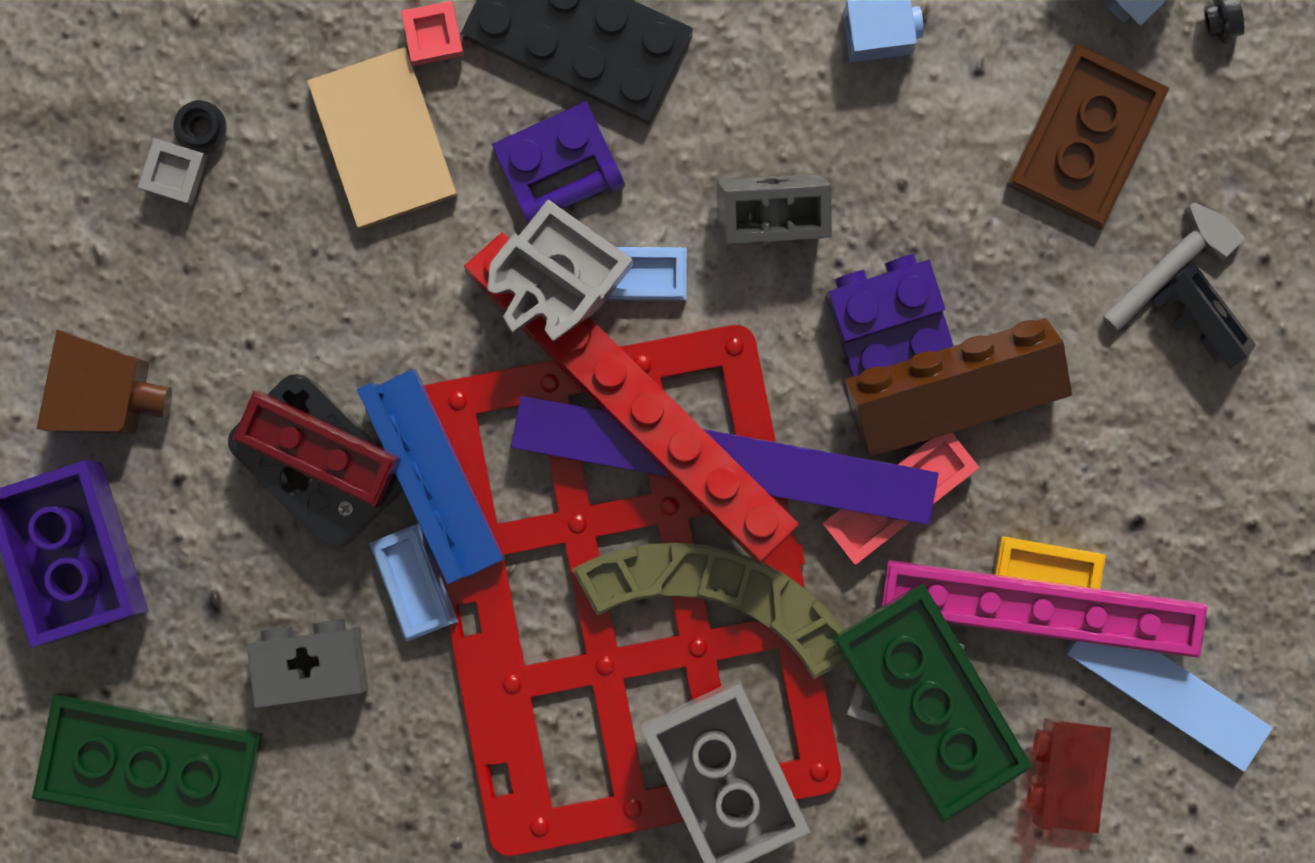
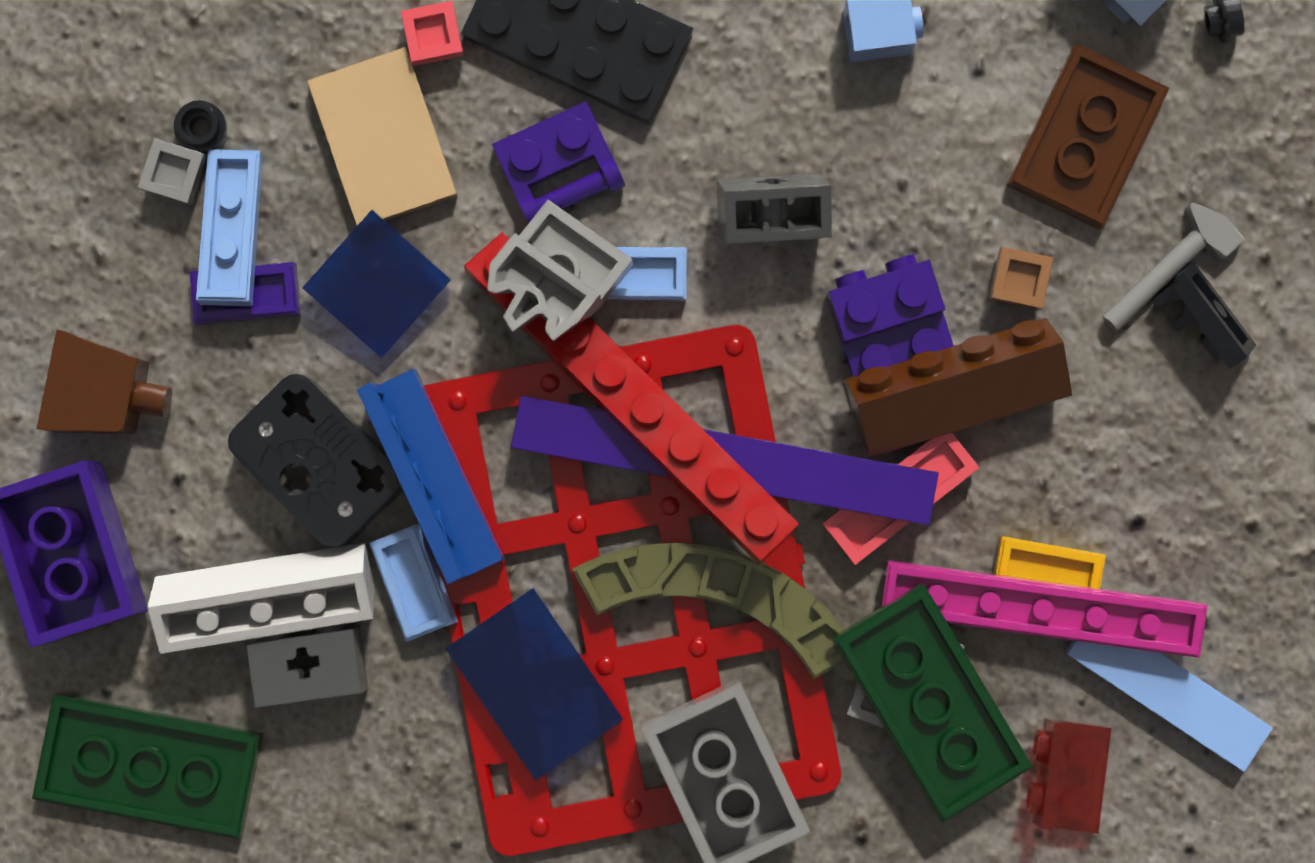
(230, 228): none -> light blue tile
(261, 598): none -> white brick
(273, 297): none -> dark purple tile
(316, 448): dark red tile -> none
(376, 283): none -> clear blue tile
(534, 683): none -> clear blue tile
(1020, 278): none -> medium nougat plate

